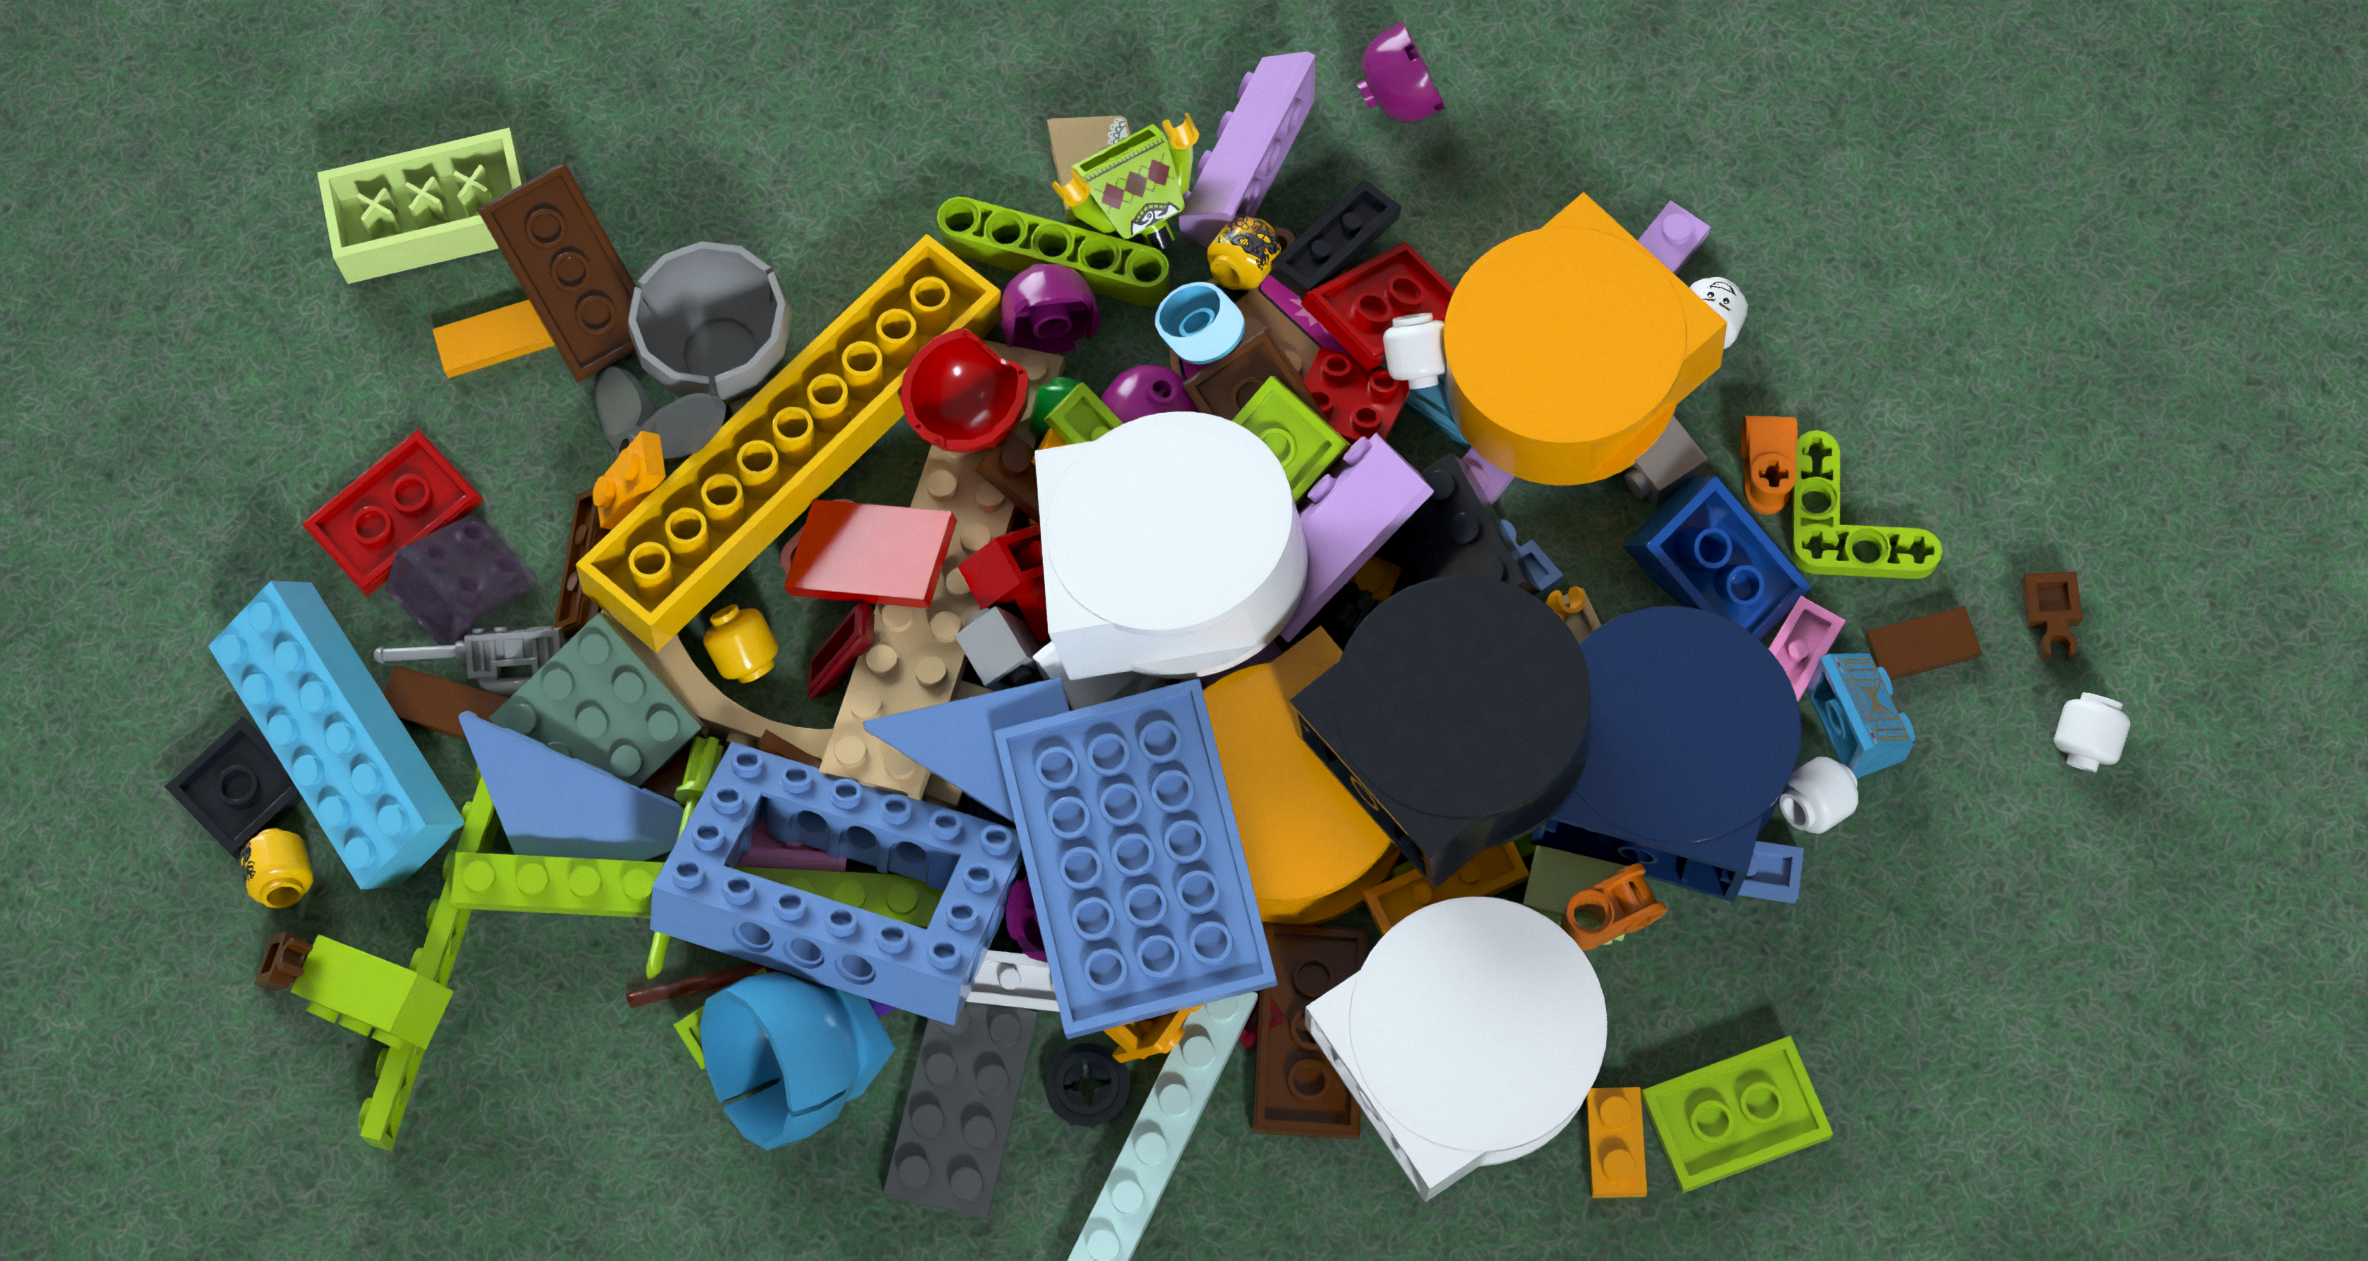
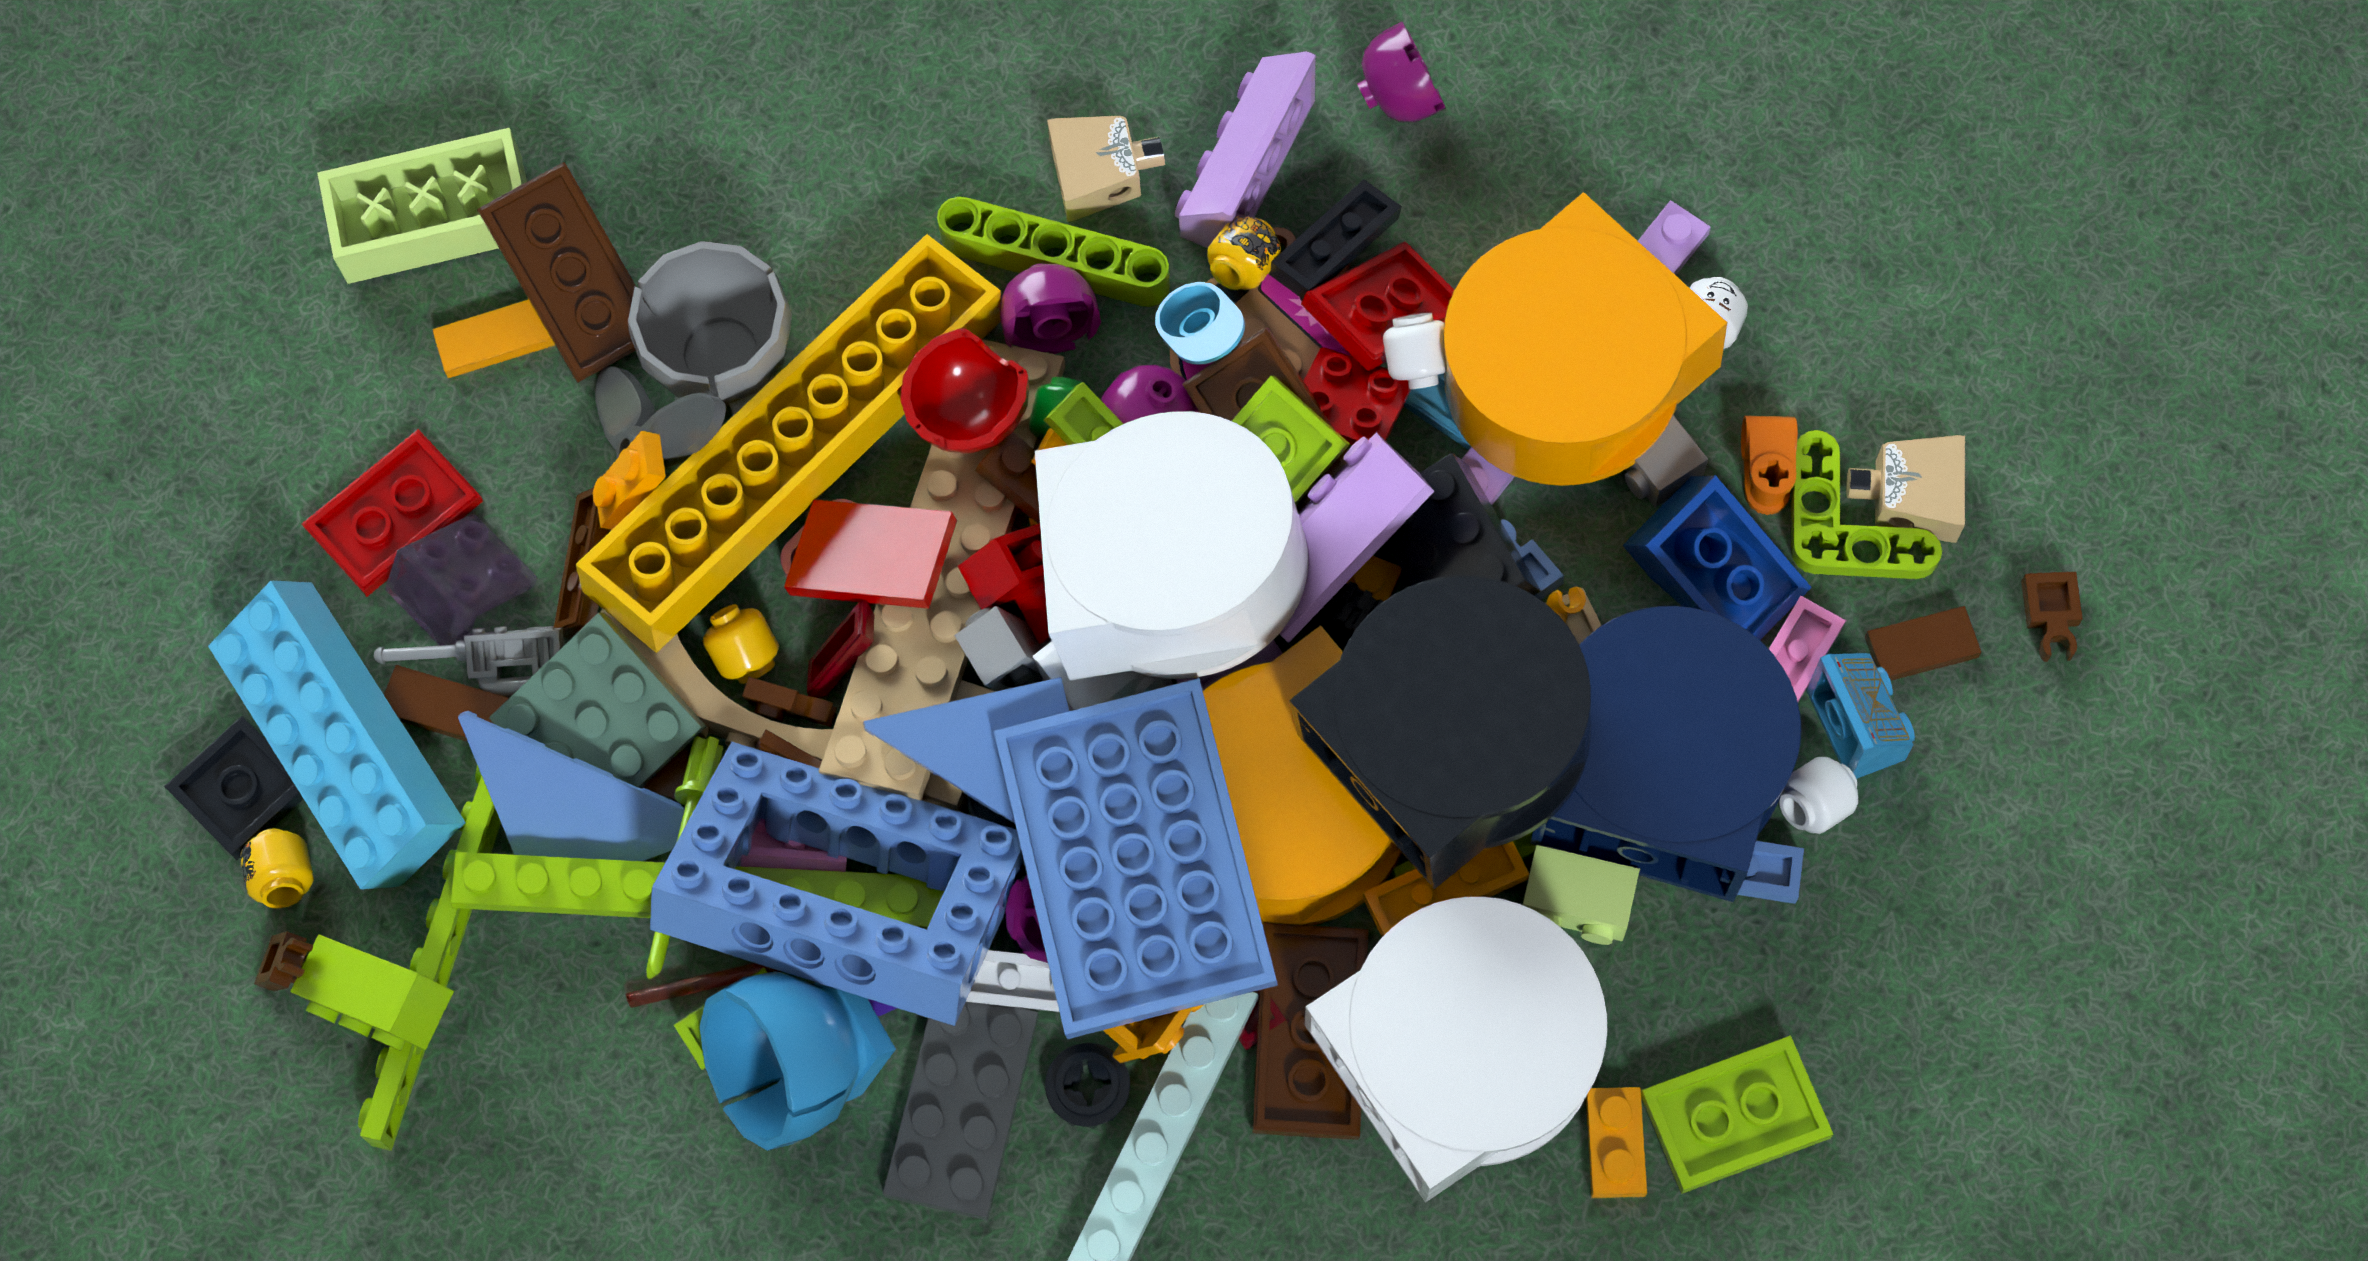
(777, 701): none -> reddish brown plate
(1135, 183): lime torso -> none
(1619, 902): orange piece -> none
(1916, 485): none -> tan torso
(2092, 731): white head -> none

